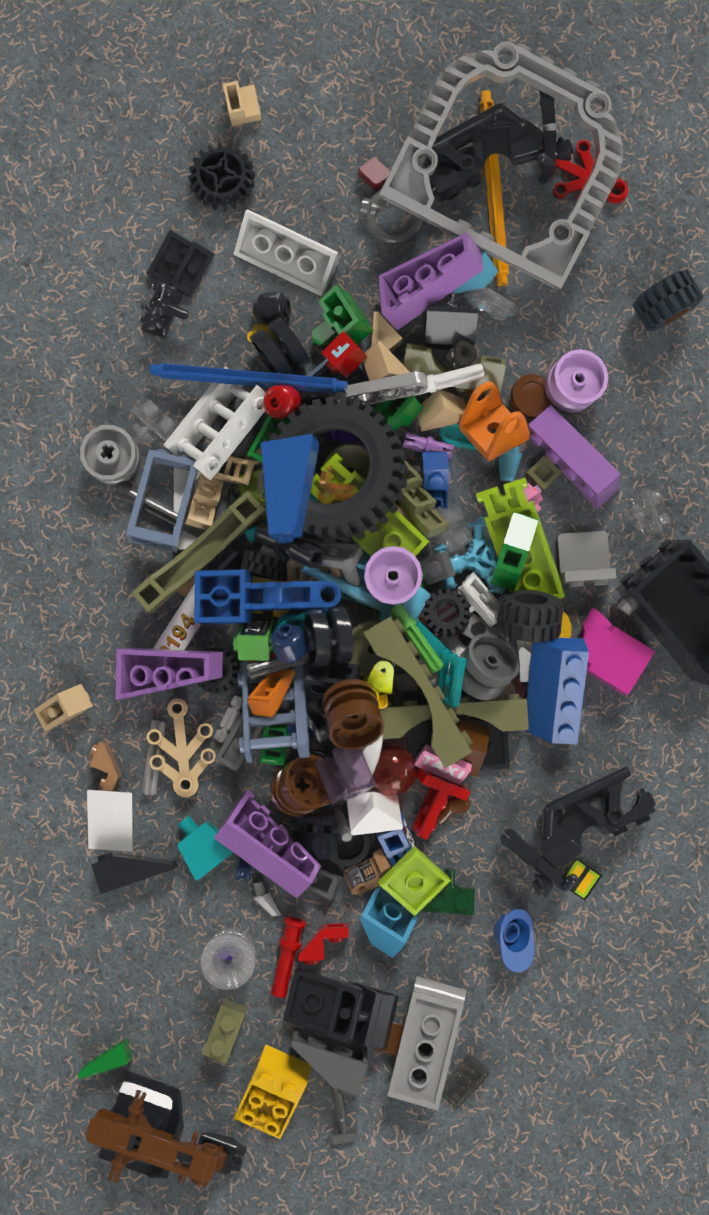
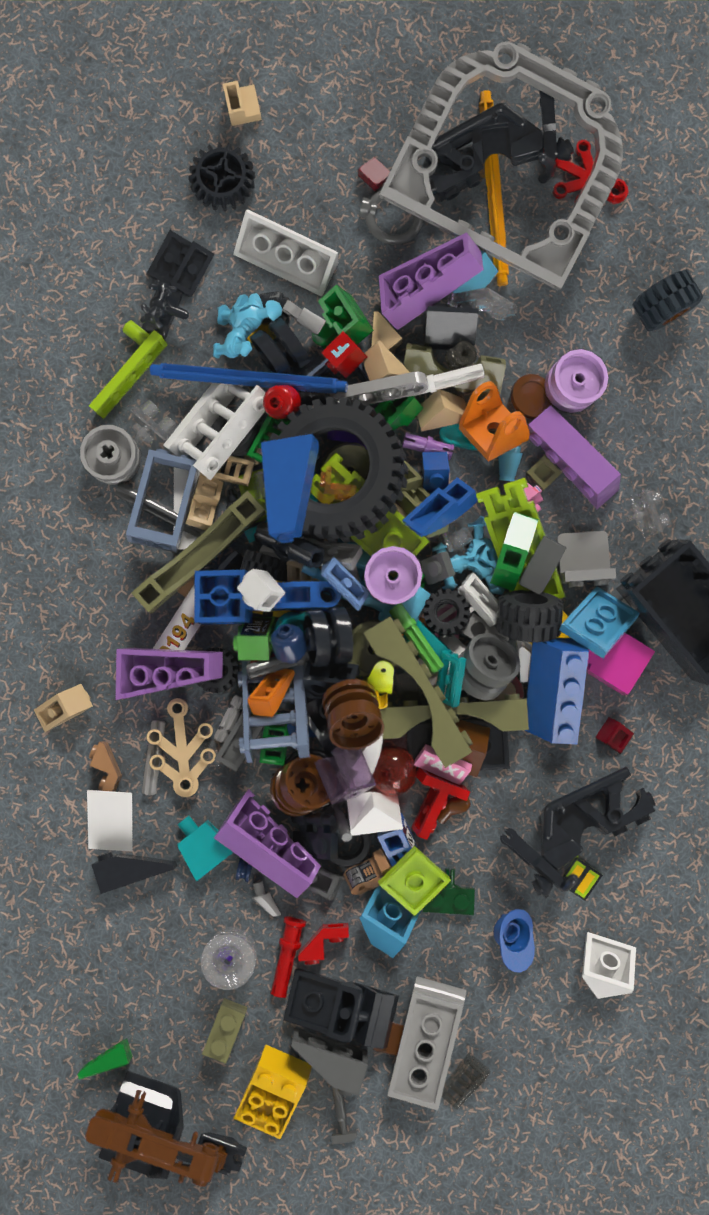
(150, 348): none -> lime piece
(245, 319): none -> medium azure piece
(260, 590): none -> white brick
(304, 317): none -> light grey bar
(345, 583): none -> medium blue slope
(441, 508): none -> blue slope
(542, 565): none -> dark grey slope
(599, 622): none -> dark azure tile
(608, 966): none -> white slope
(614, 735): none -> dark red slope

